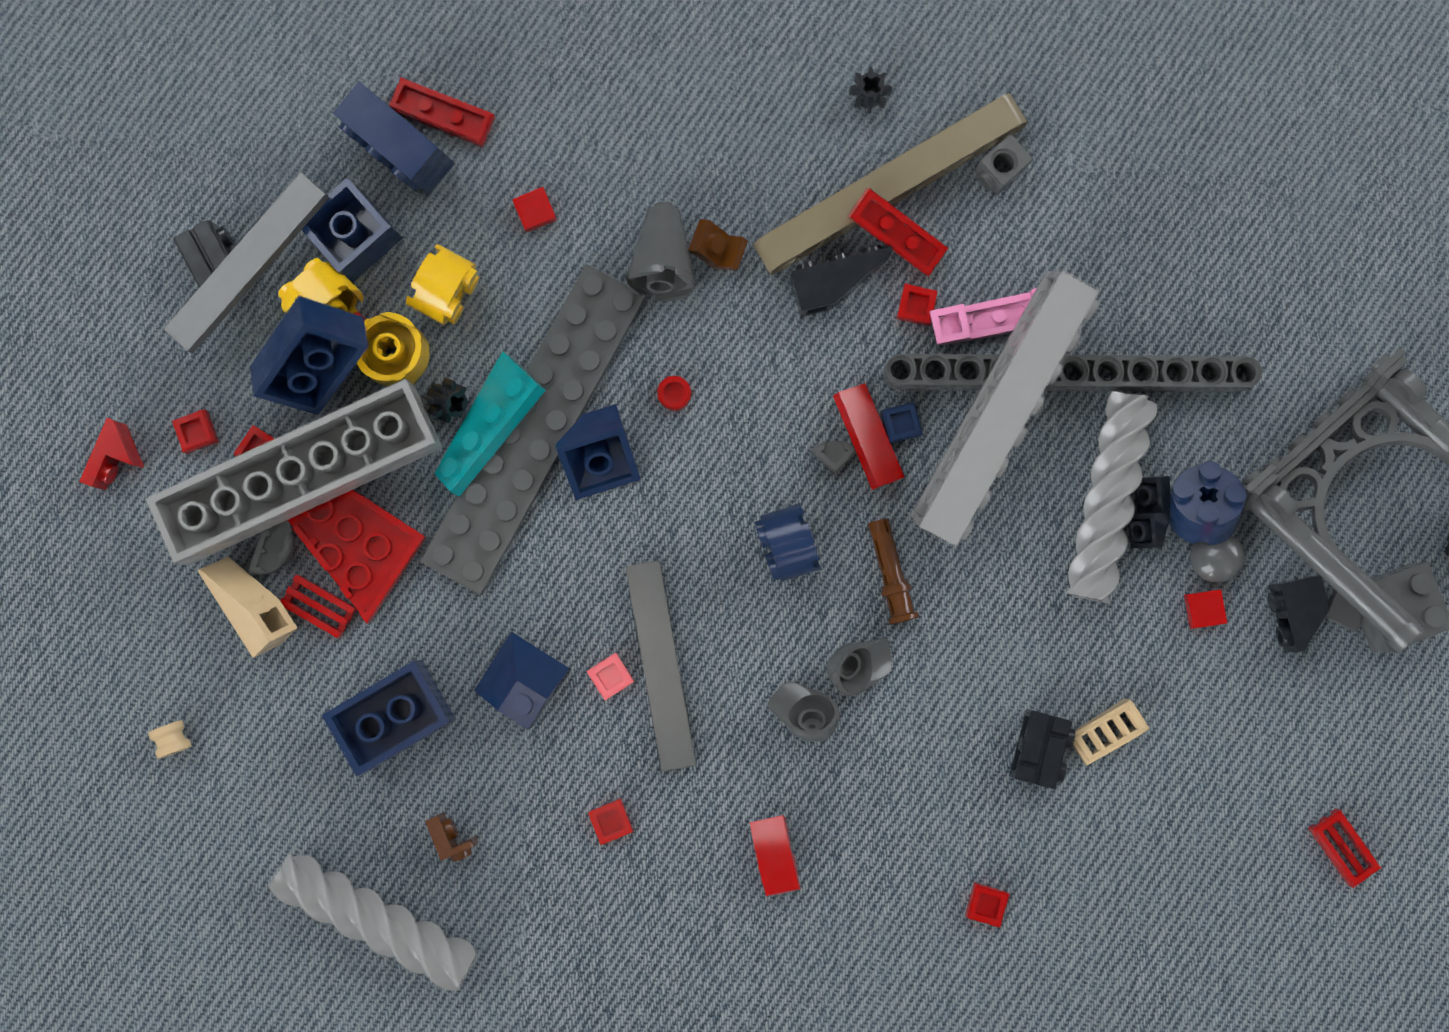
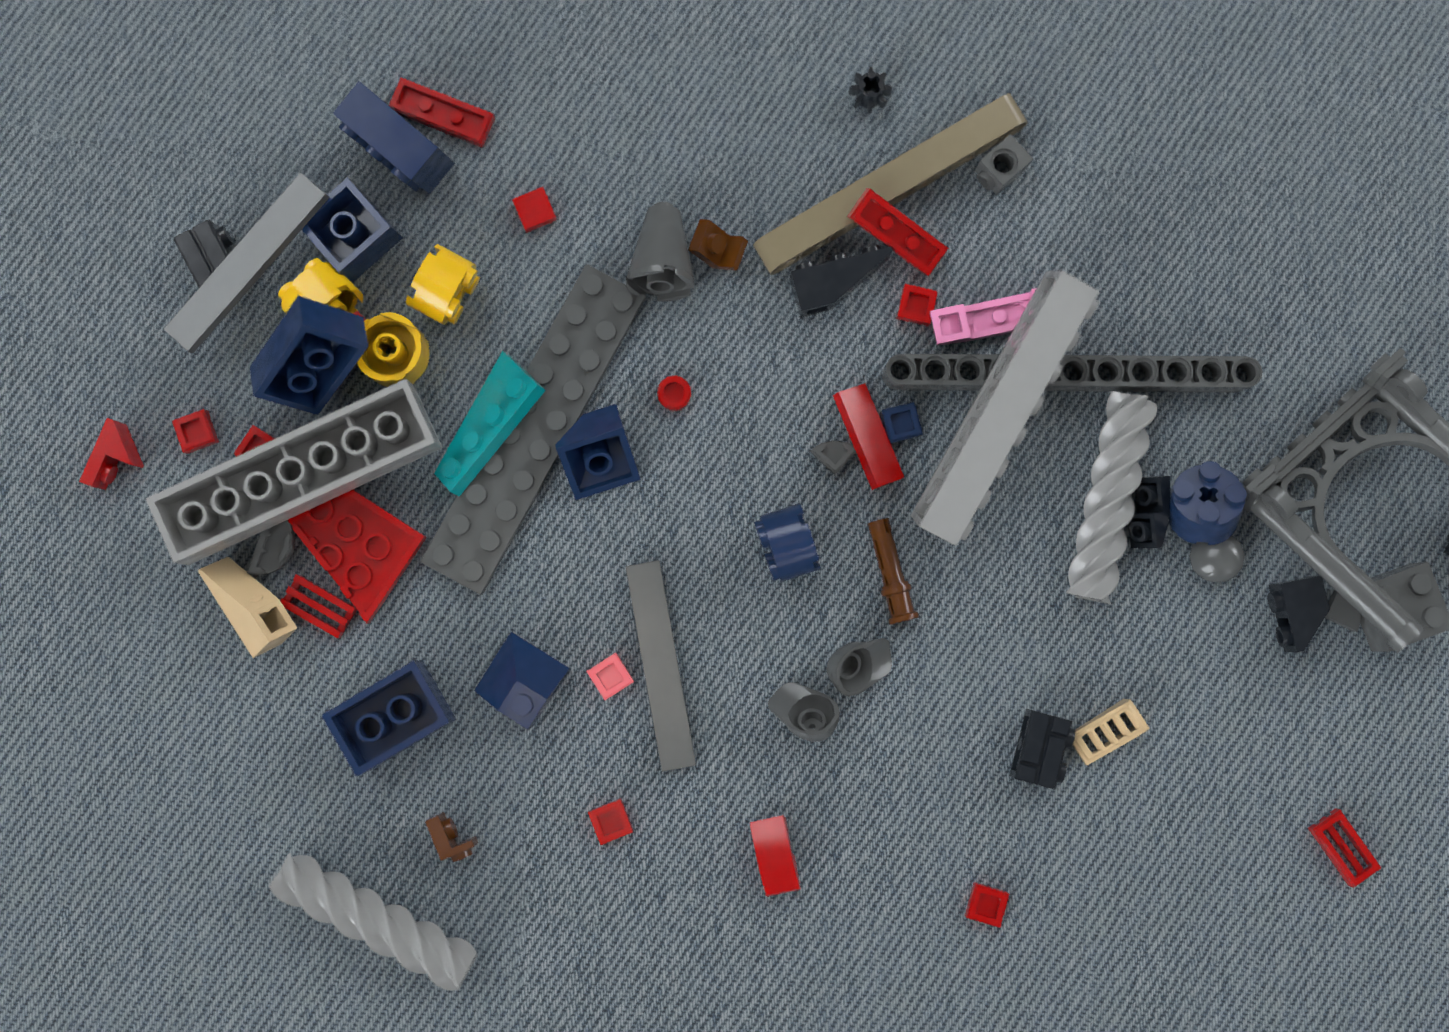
(169, 739): tan wheel -> none
(446, 400): black gear -> none
(1205, 609): red tile -> none

